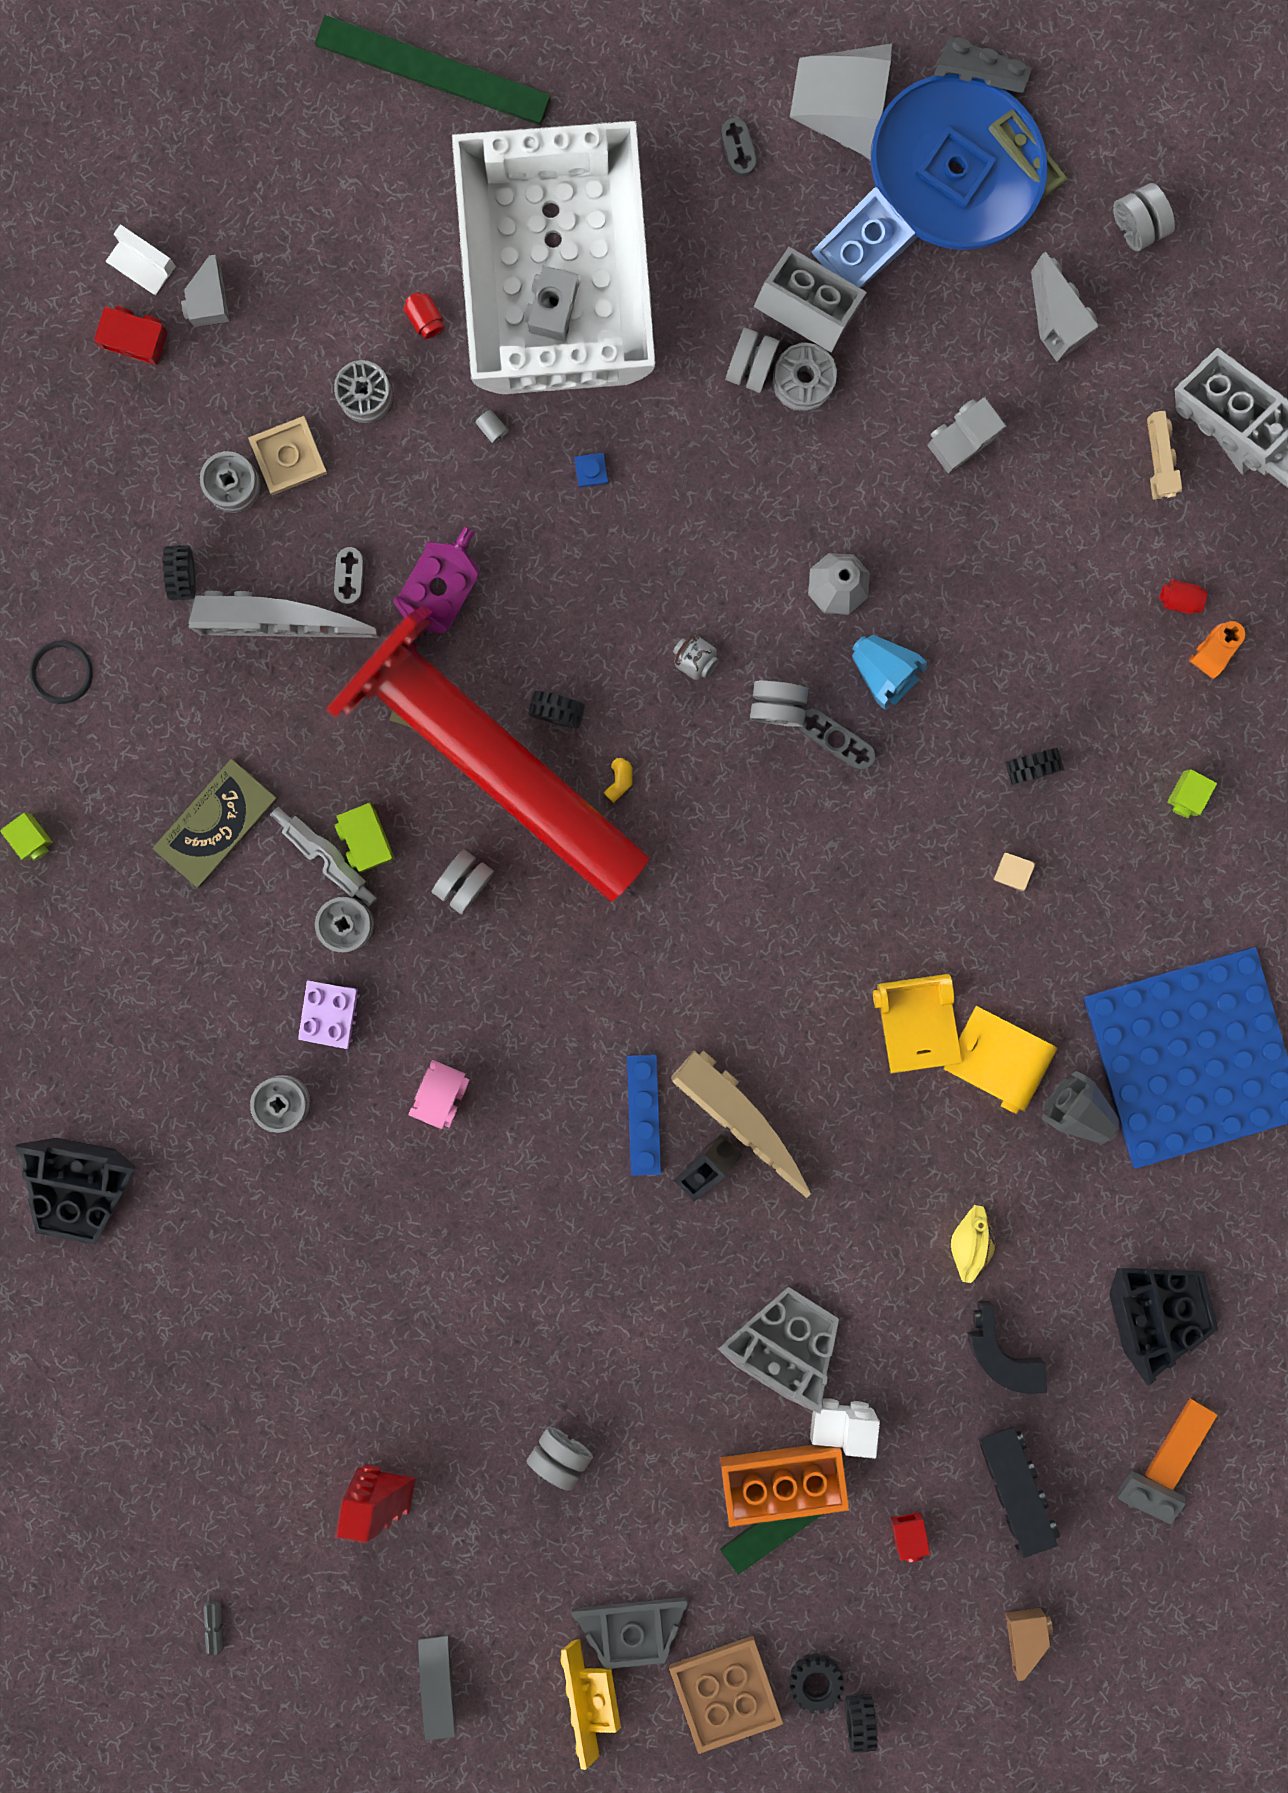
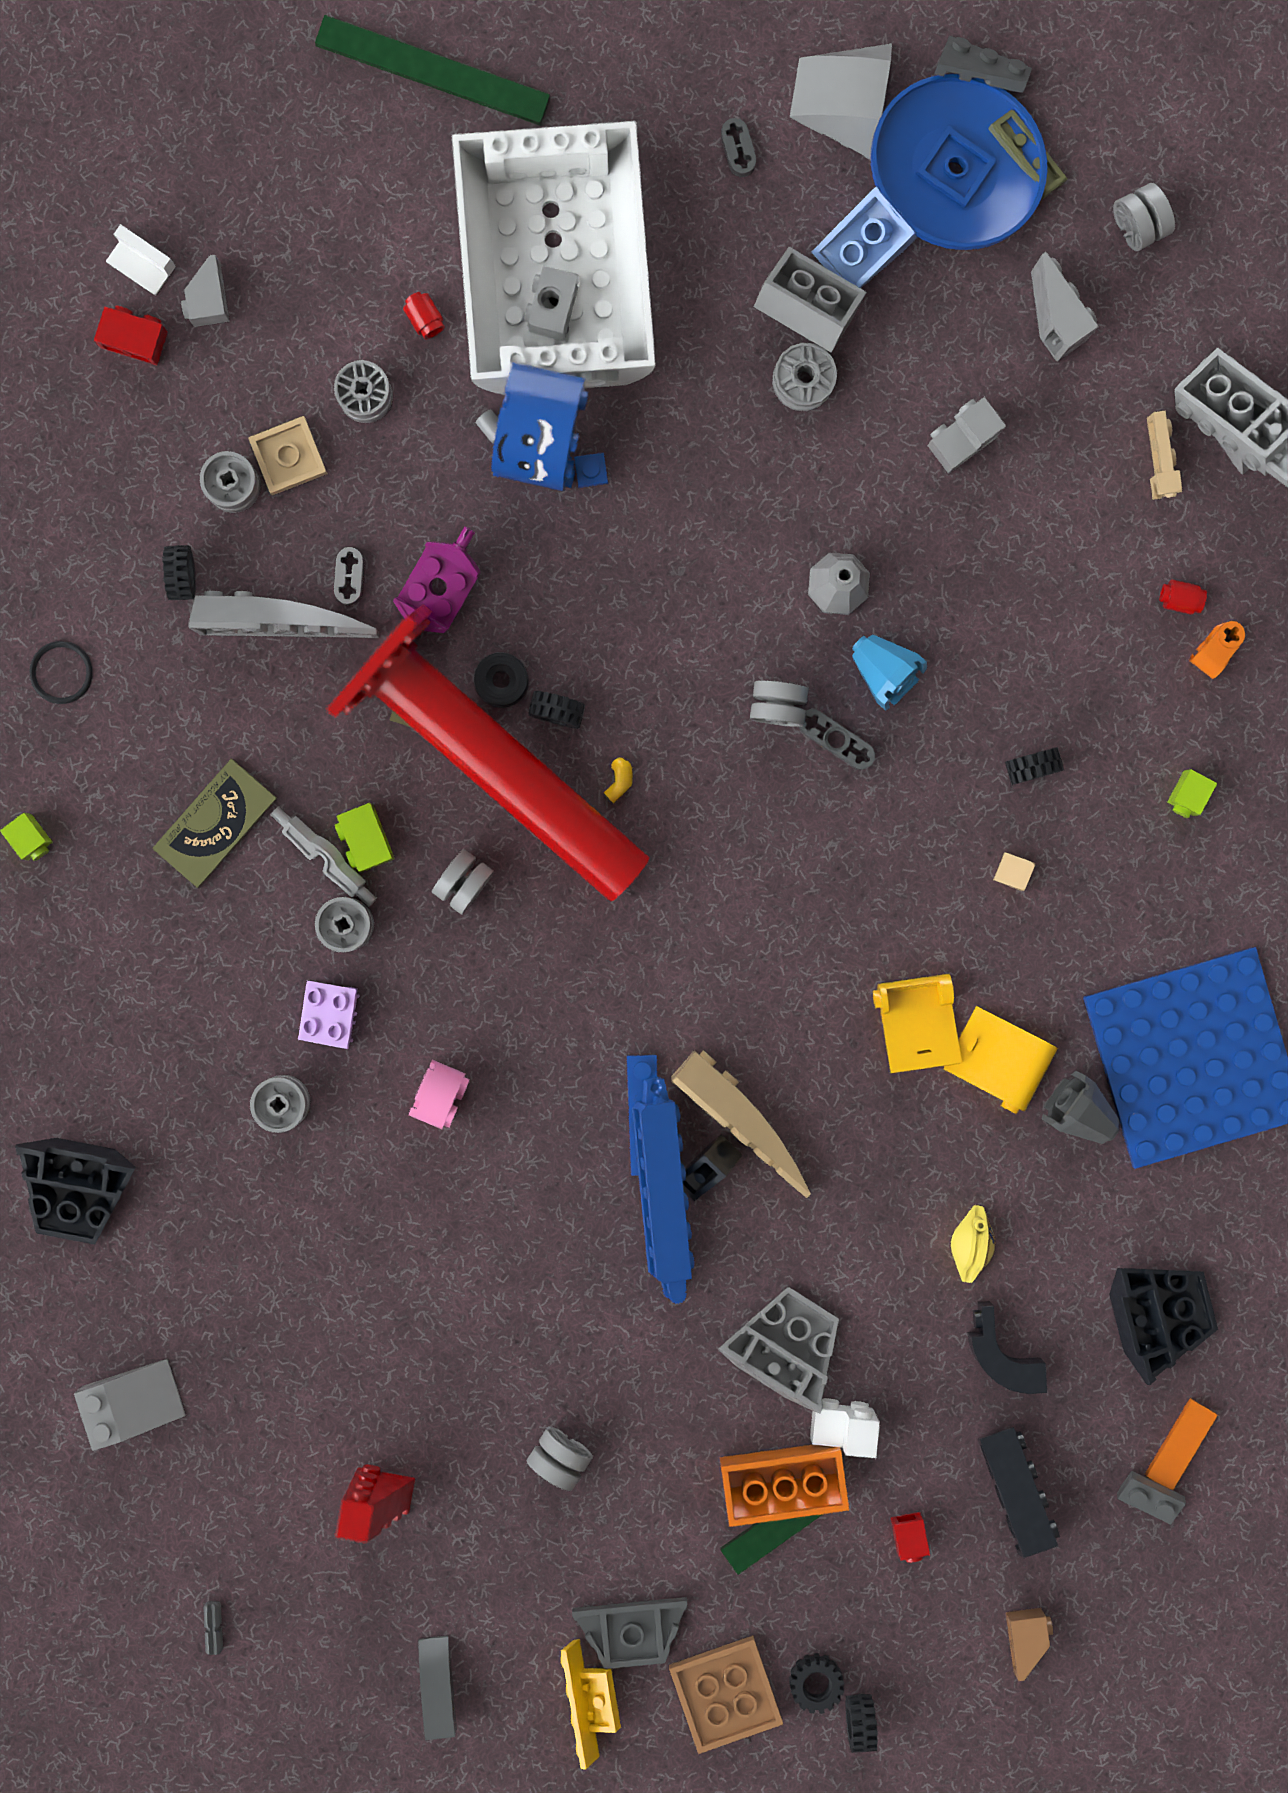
(129, 1404): none -> light grey slope
(497, 663): none -> black tyre
(538, 427): none -> blue cylinder
(662, 1189): none -> blue hinge
(695, 657): light grey head -> none
(752, 360): light grey wheel -> none

